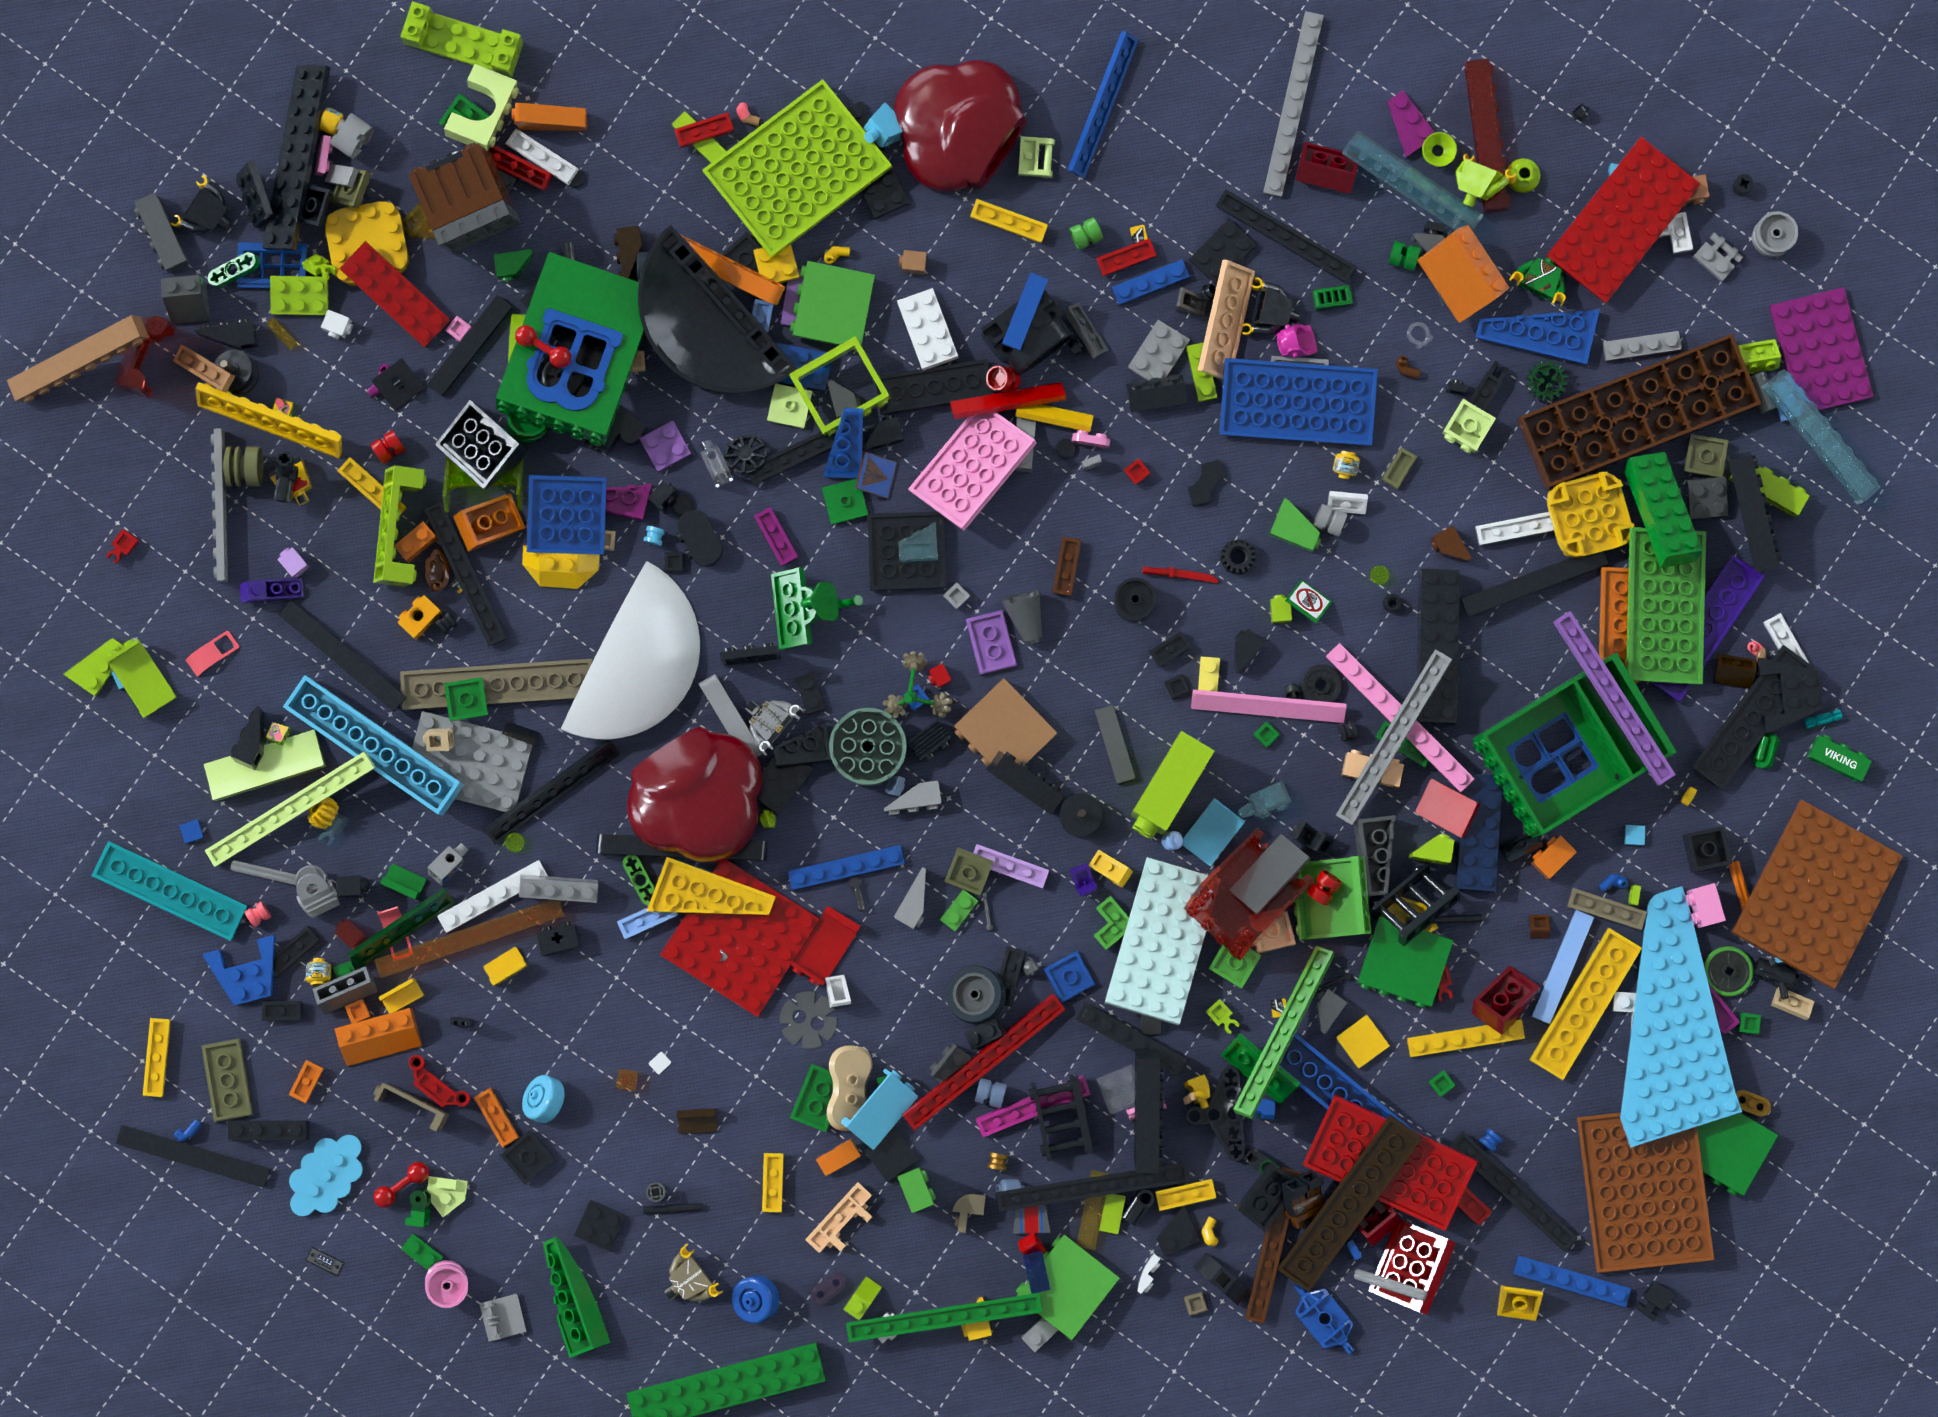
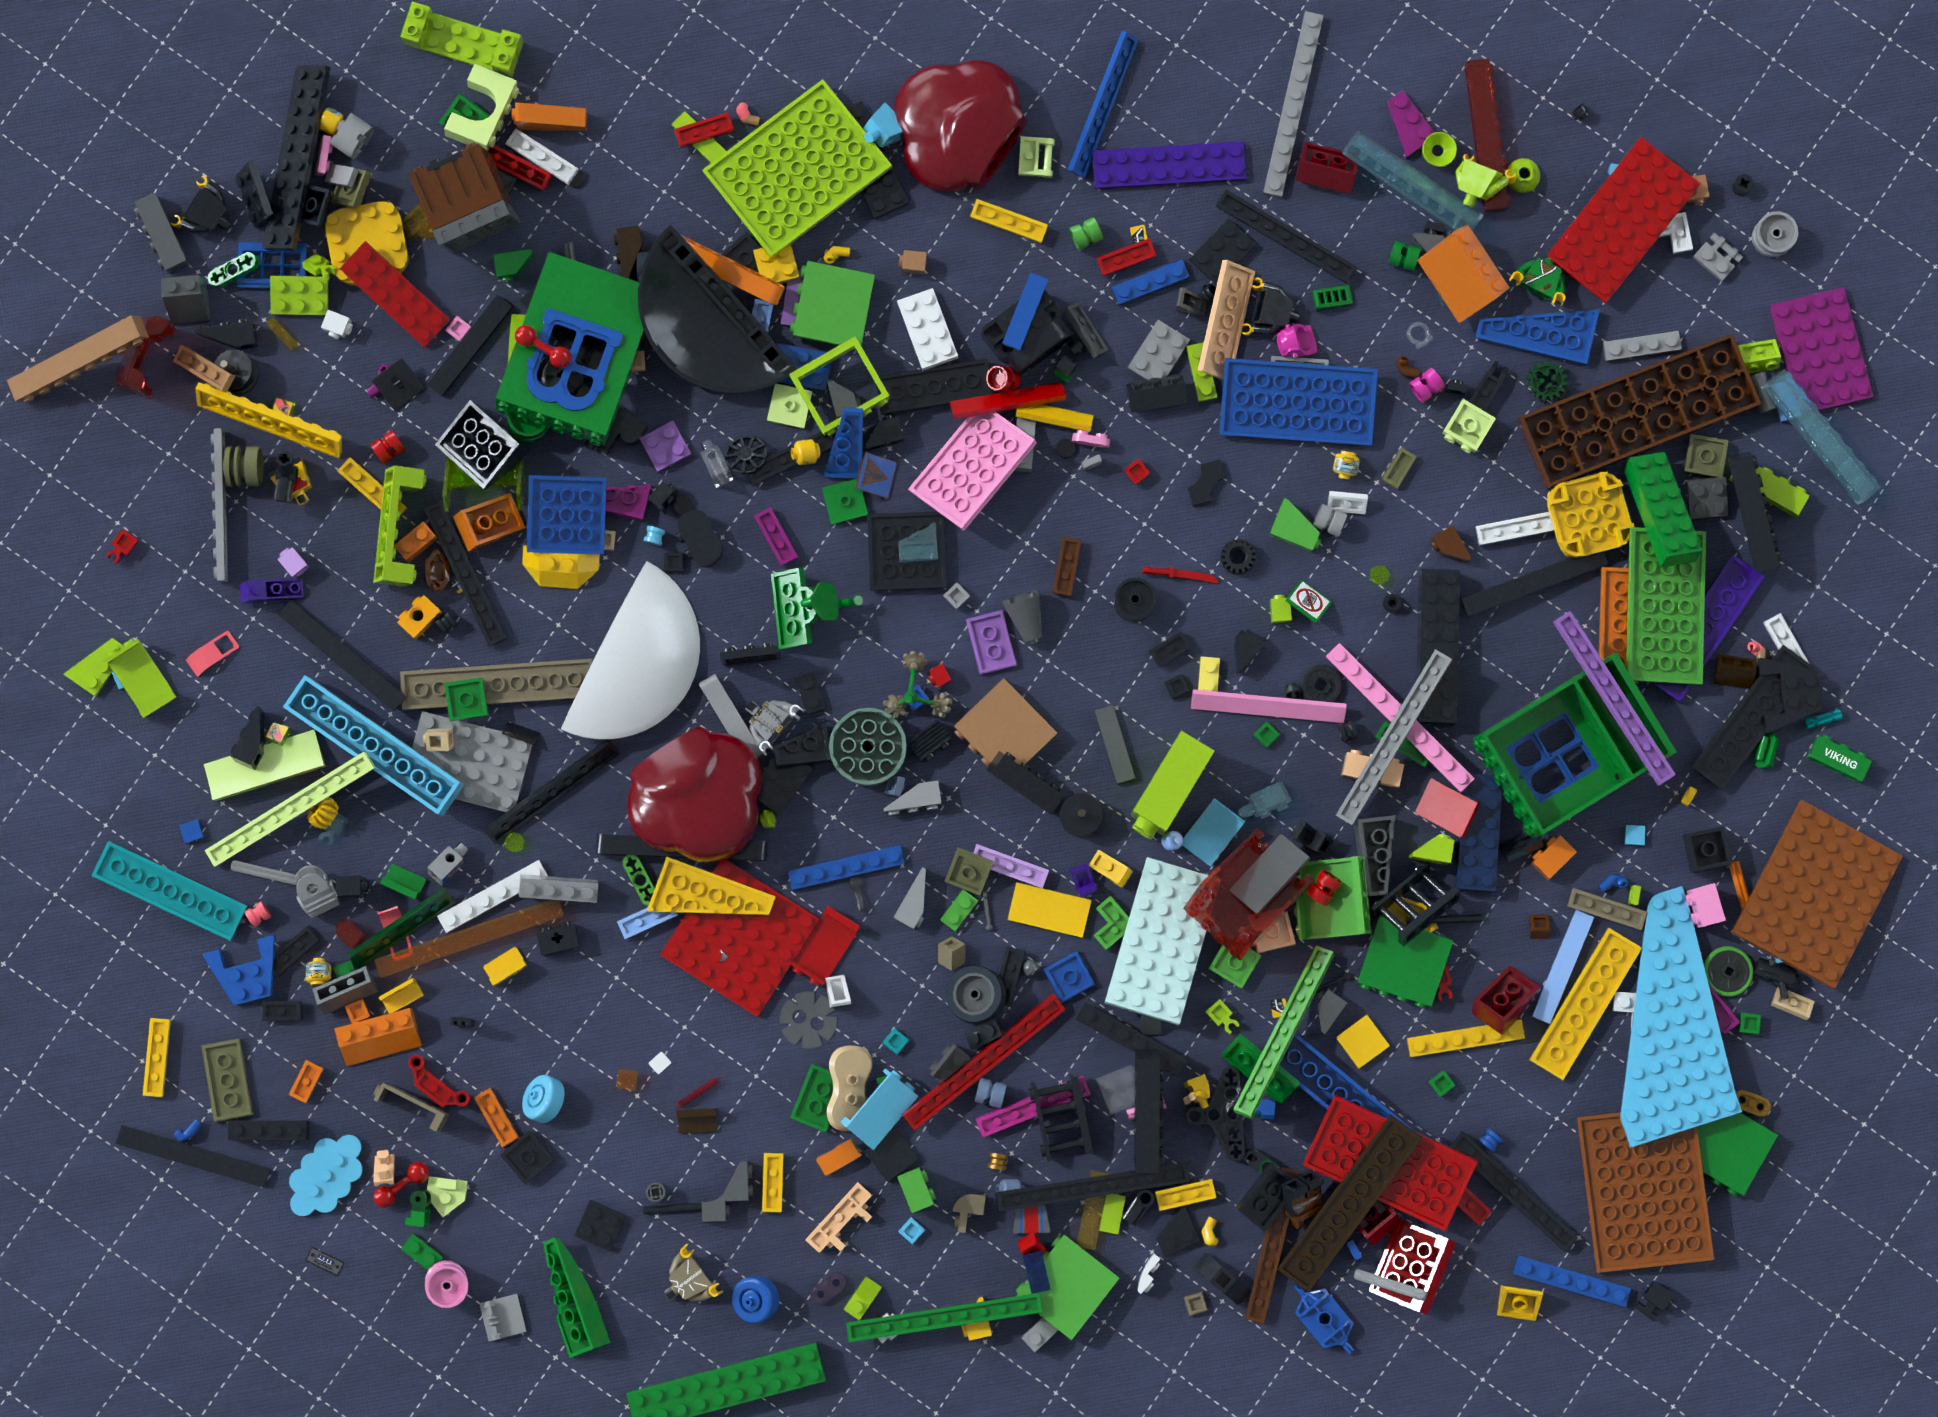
(384, 1168): none -> light nougat hips
(694, 1092): none -> red piece
(737, 1190): none -> dark grey arch
(805, 452): none -> yellow head
(895, 1041): none -> teal tile
(911, 1230): none -> medium azure tile
(951, 953): none -> dark tan panel
(1049, 910): none -> yellow tile
(1065, 368): none -> black leg
(1169, 165): none -> dark purple plate
(1426, 385): none -> dark pink wheel

